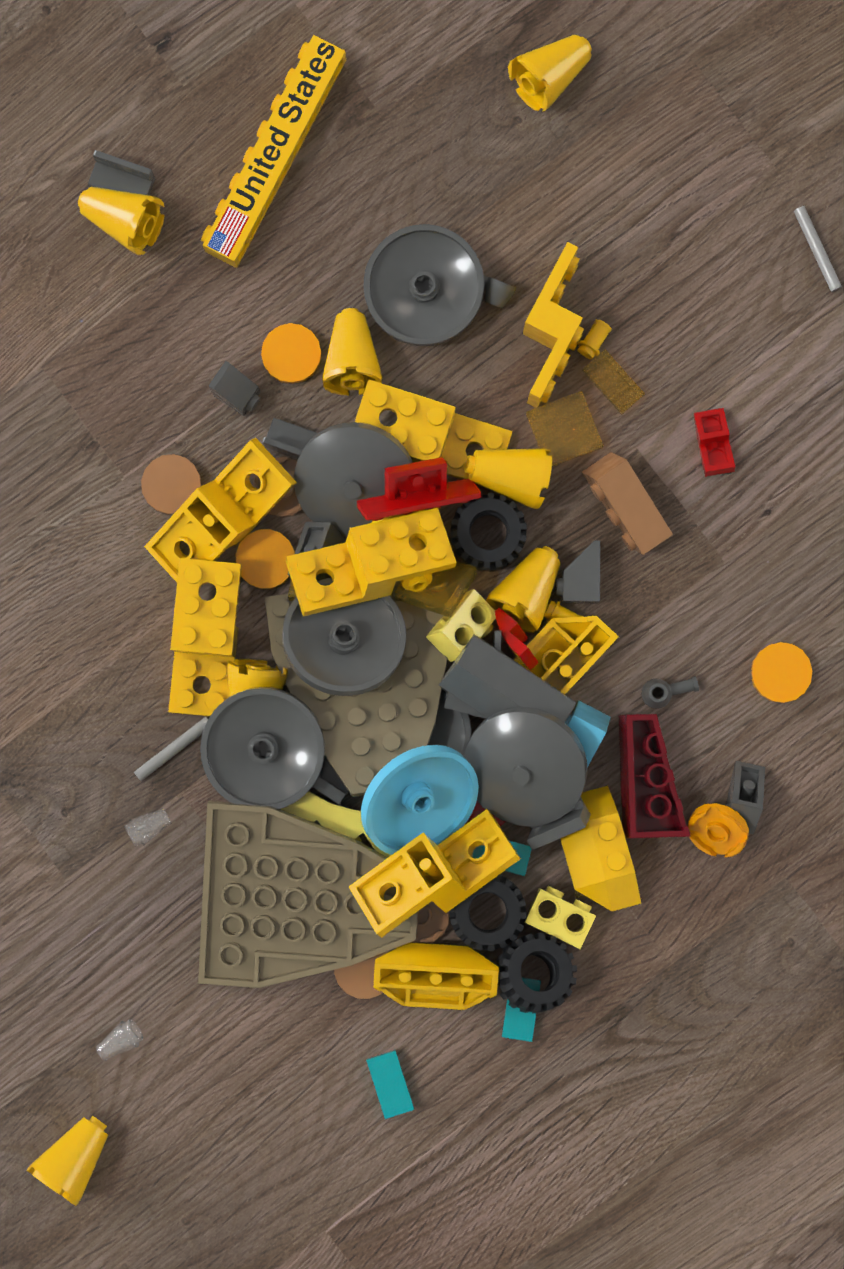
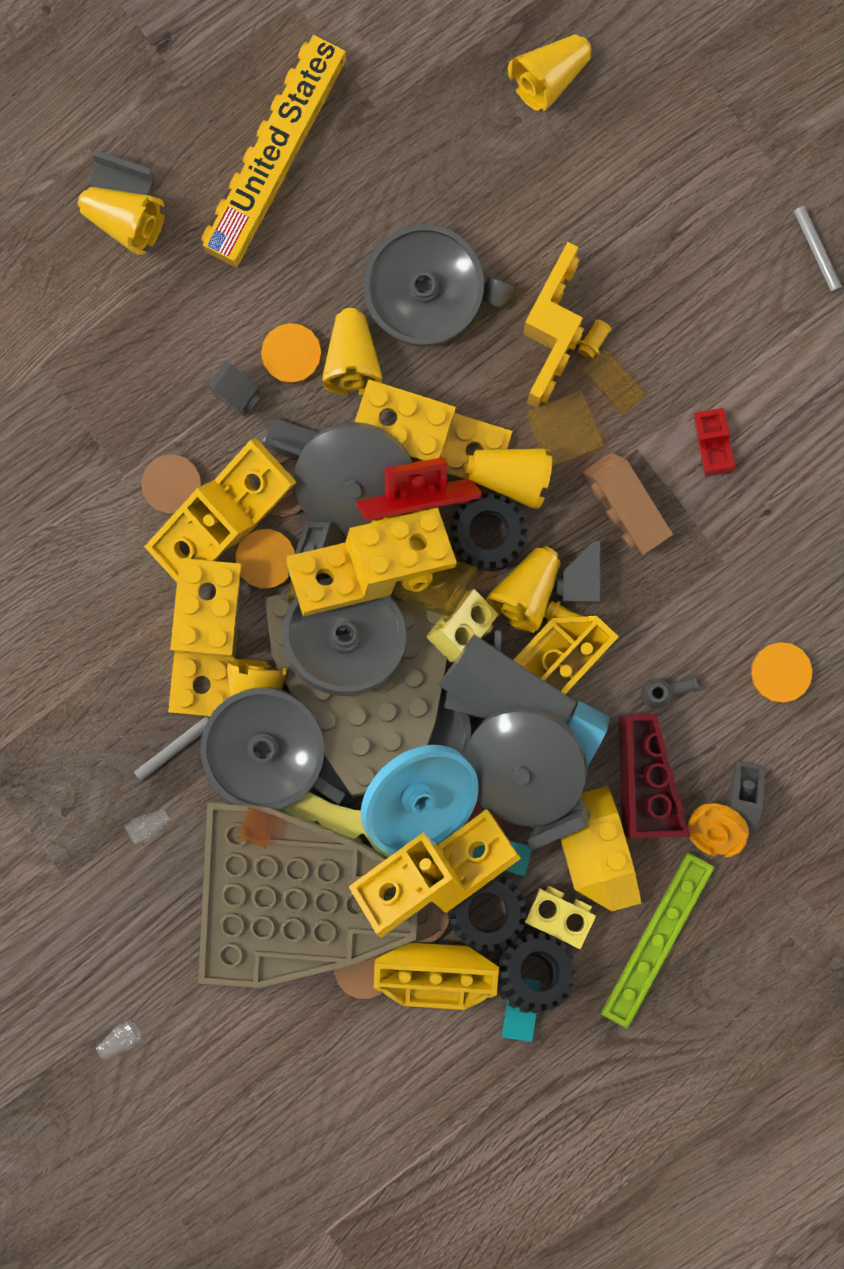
(71, 1159): yellow cone -> none
(257, 827): none -> clear orange tile
(390, 1084): teal tile -> none
(515, 638): red slope -> none
(657, 940): none -> lime tile

